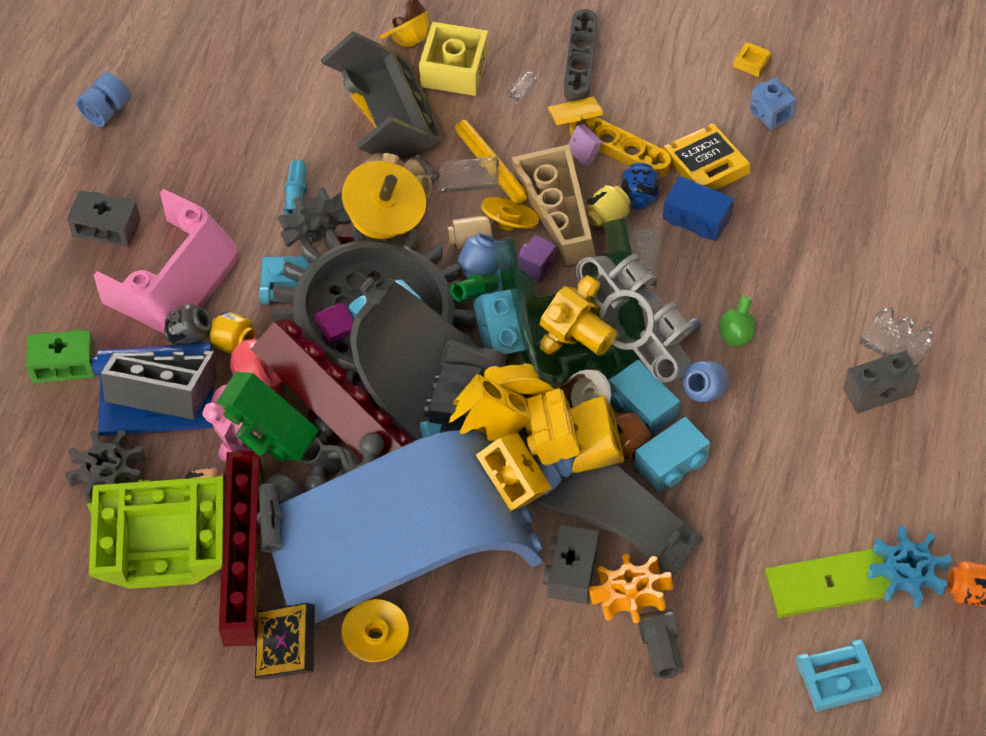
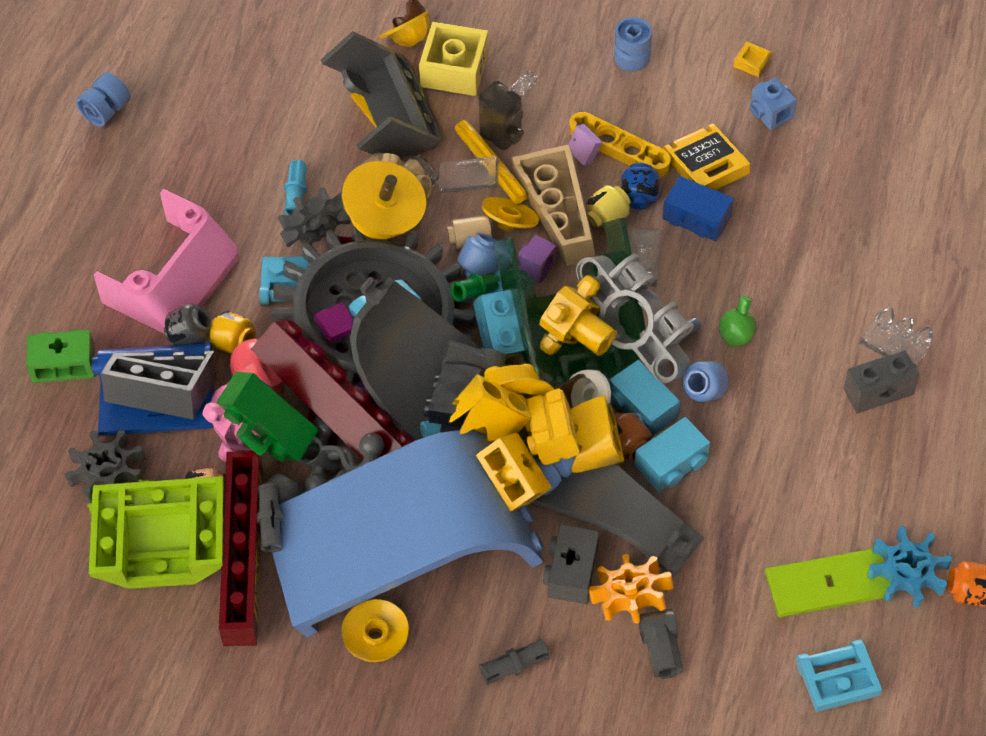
(104, 218): dark grey brick -> none
(285, 641): black tile -> none
(500, 115): none -> clear smoke brick
(514, 661): none -> dark grey pin
(575, 110): yellow piece -> none
(580, 55): dark grey beam -> none
(632, 44): none -> medium blue wheel

